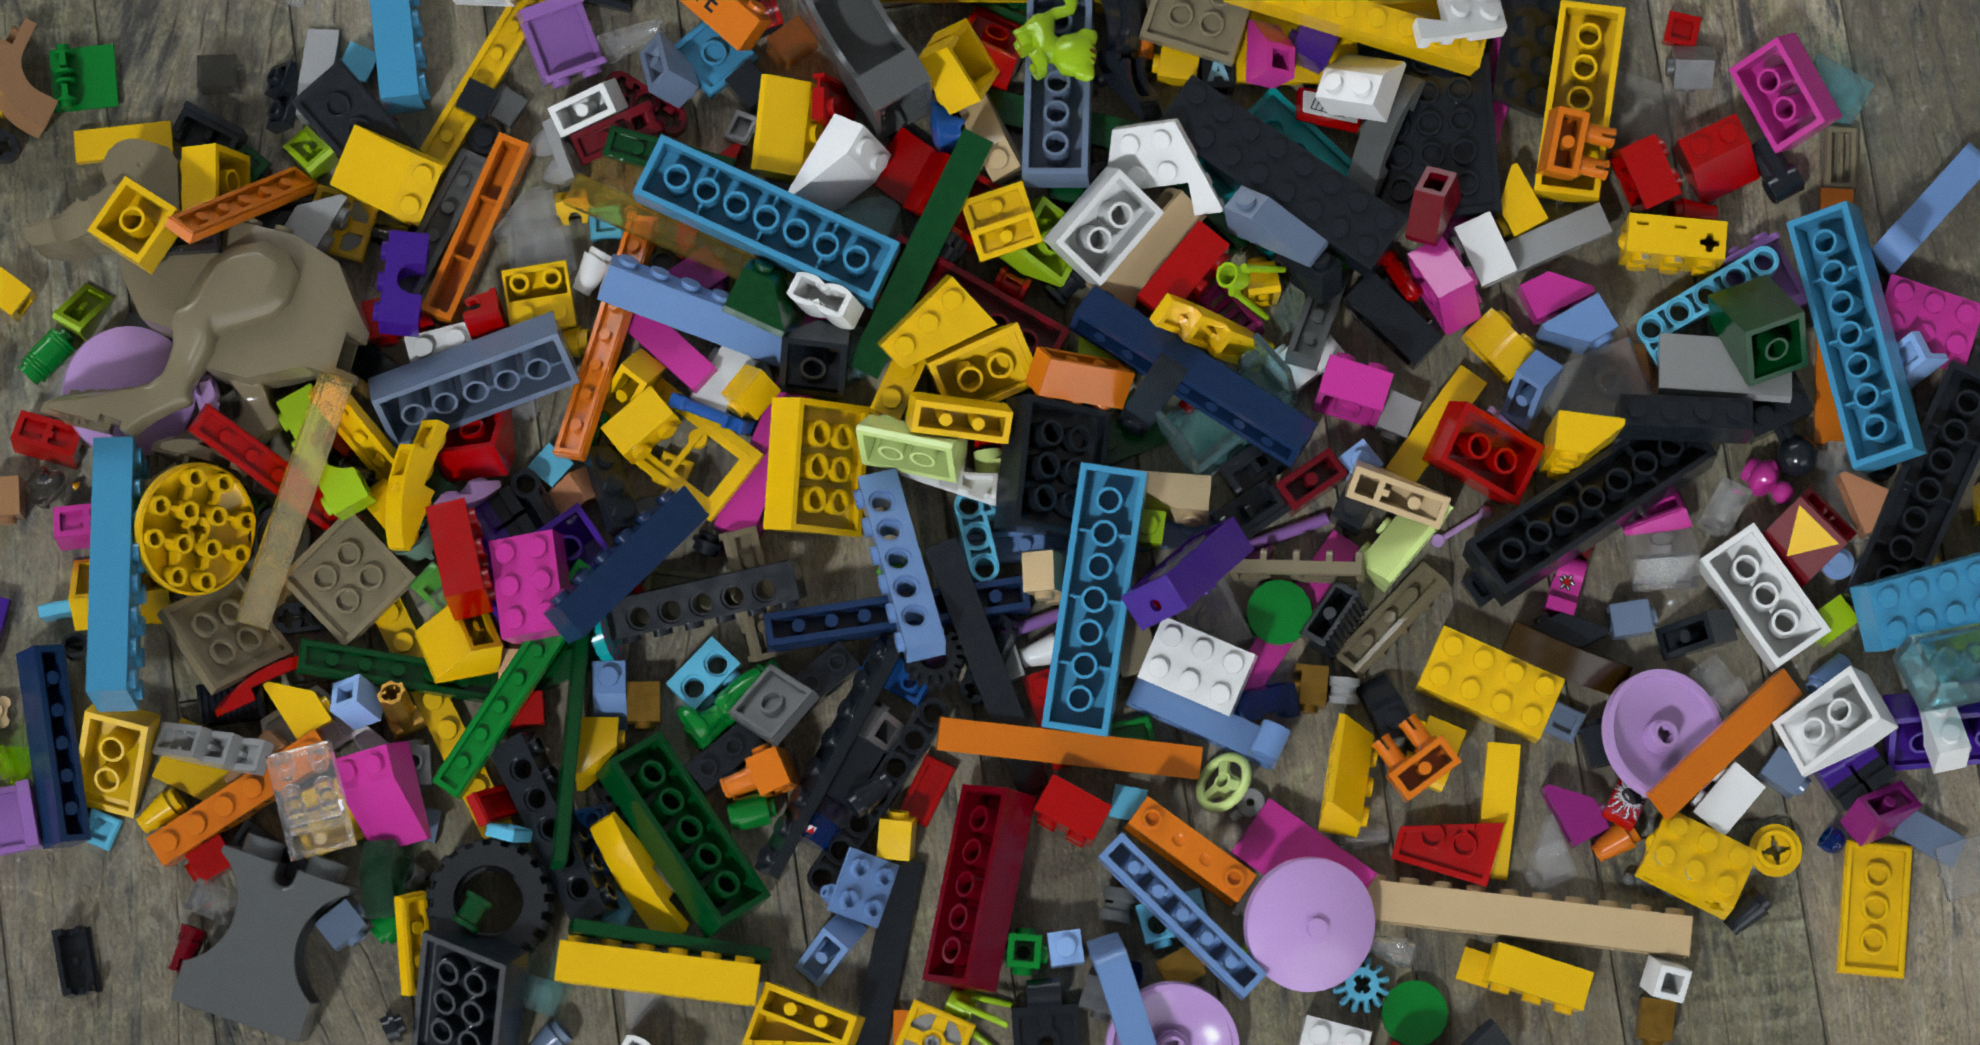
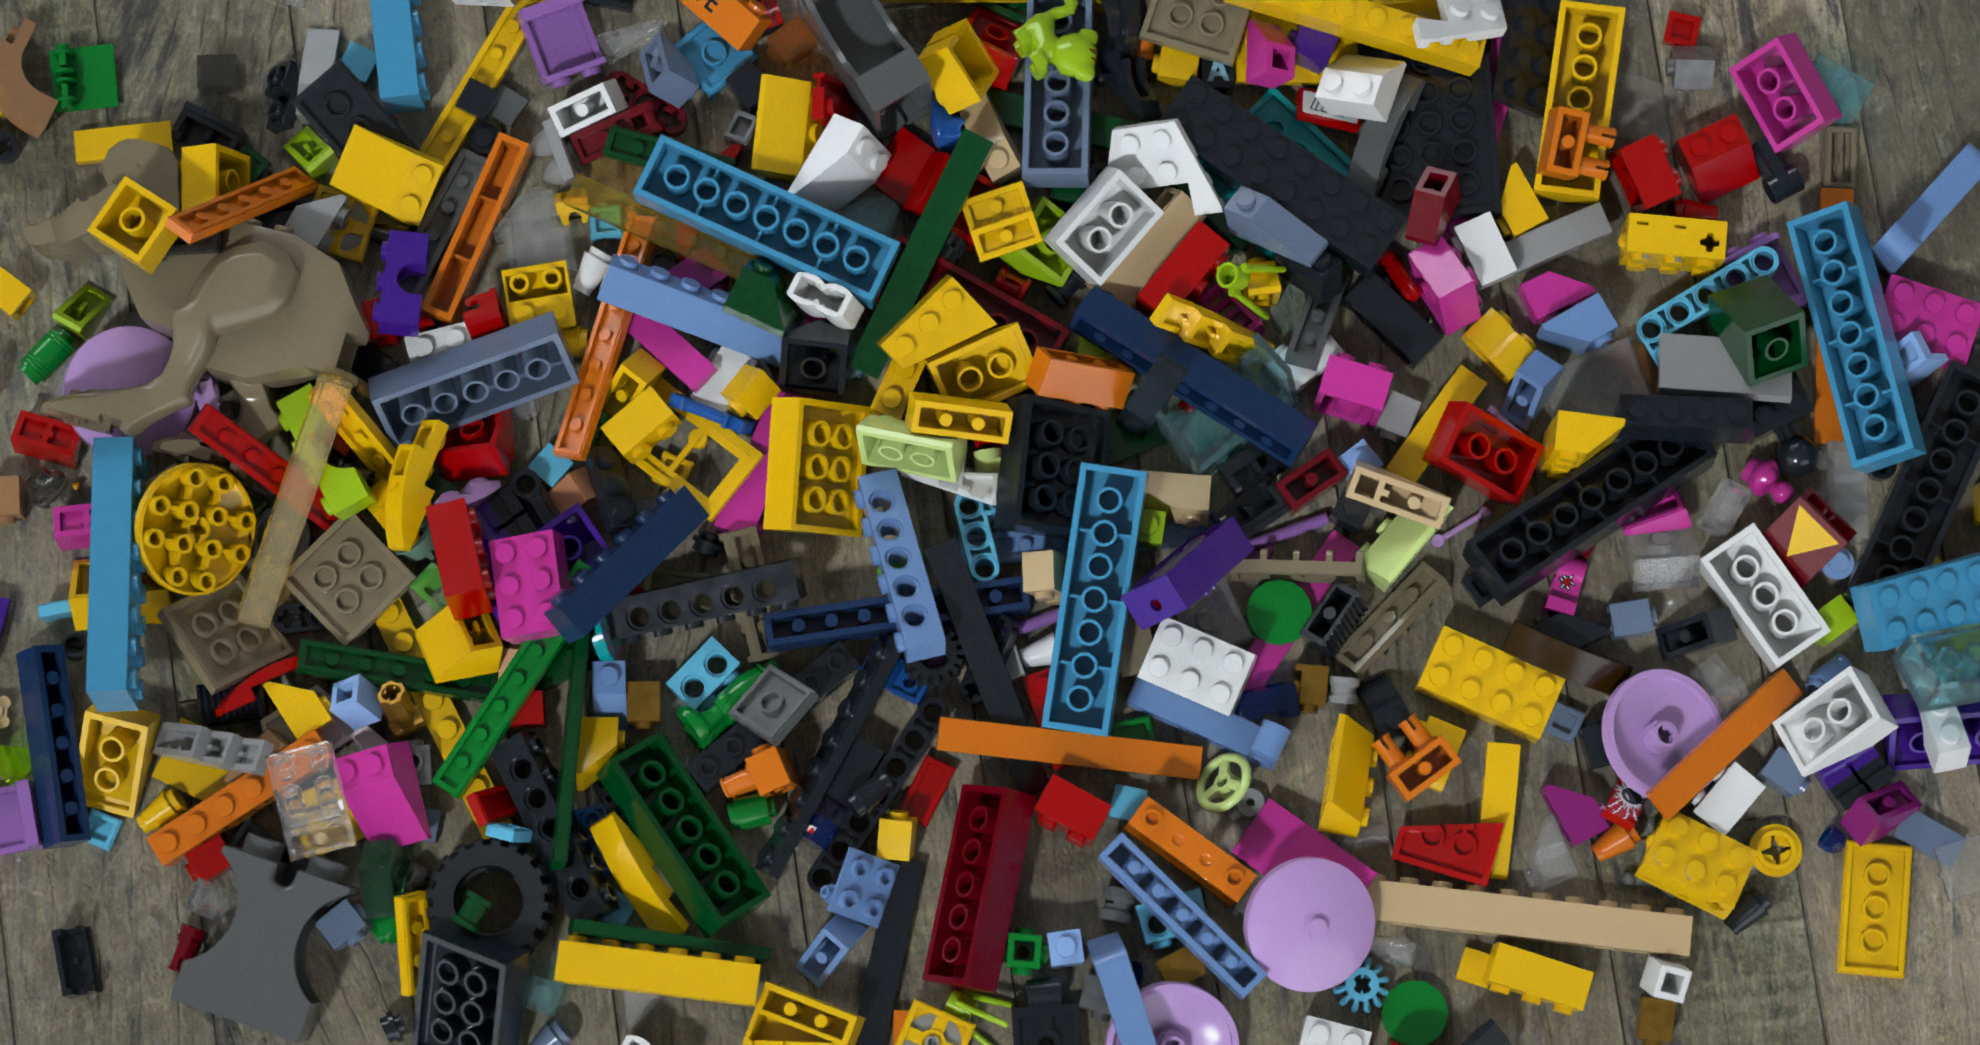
(881, 727): flat silver brick -> none
(1862, 501): nougat slope -> none

